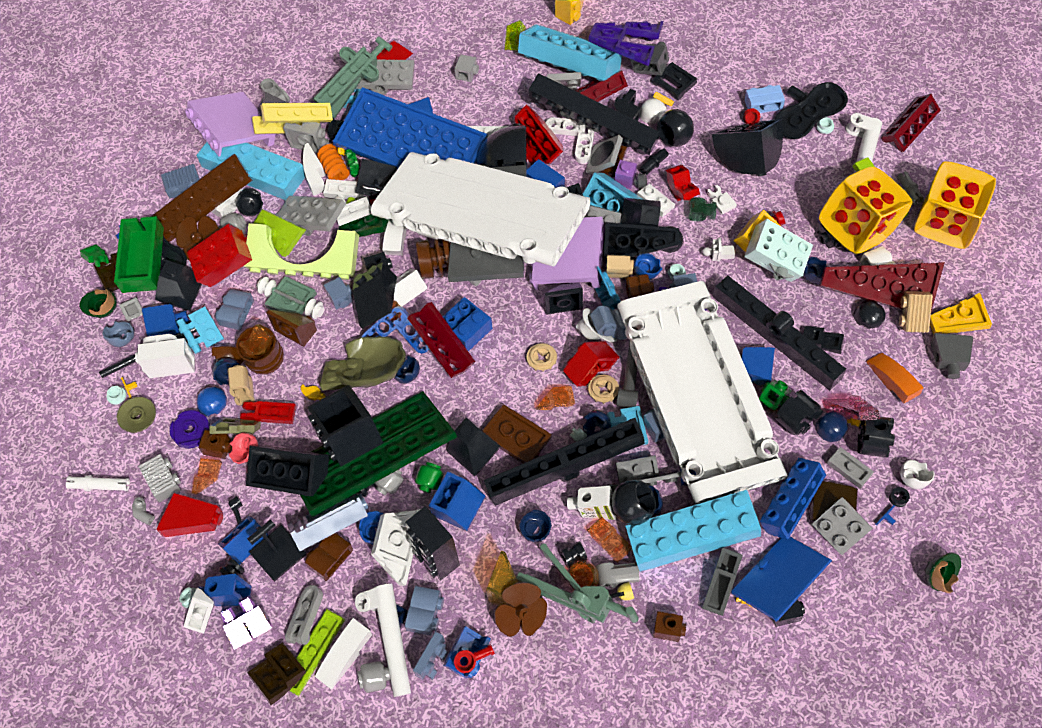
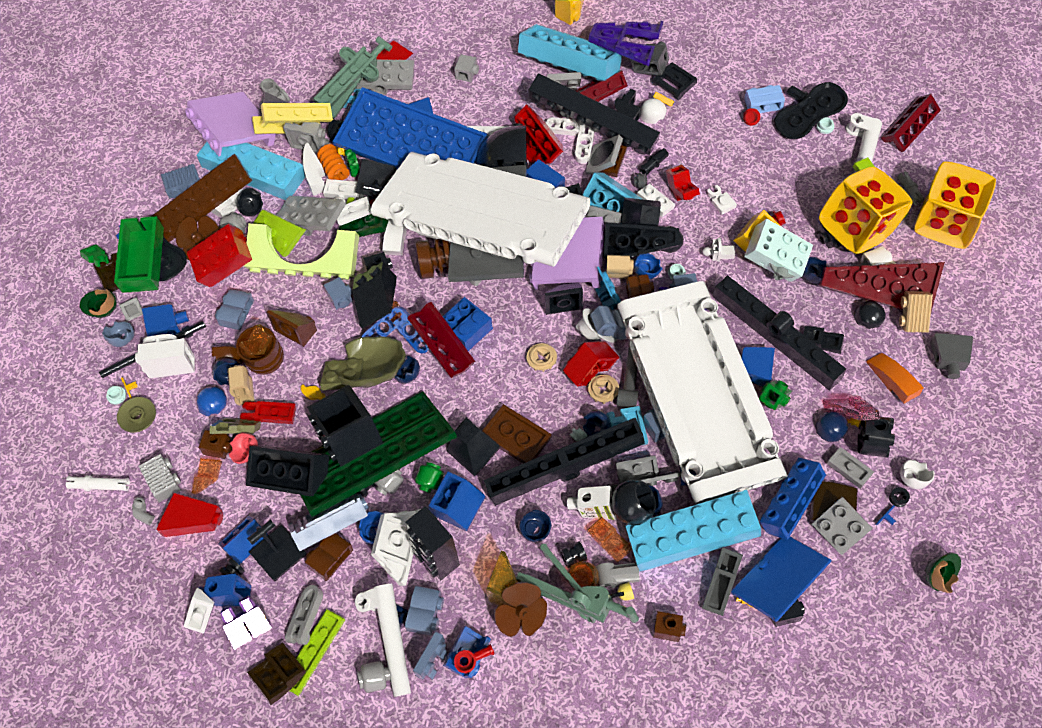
(177, 286): black slope -> none
(182, 423): dark purple plate -> none
(186, 596): light aqua plate -> none
(205, 327): medium azure plate -> none
(235, 504): black hand -> none
(290, 297): sand green plate -> none
(343, 653): white slope -> none
(408, 286): white panel -> none
(512, 35): clear neon green slope -> none
(557, 397): clear orange slope -> none
(626, 173): medium lavender brick -> none
(675, 128): black wheel -> none
(700, 209): clear green piece -> none
(750, 148): black brick -> none
(798, 413): black brick -> none
(963, 317): yellow wing -> none

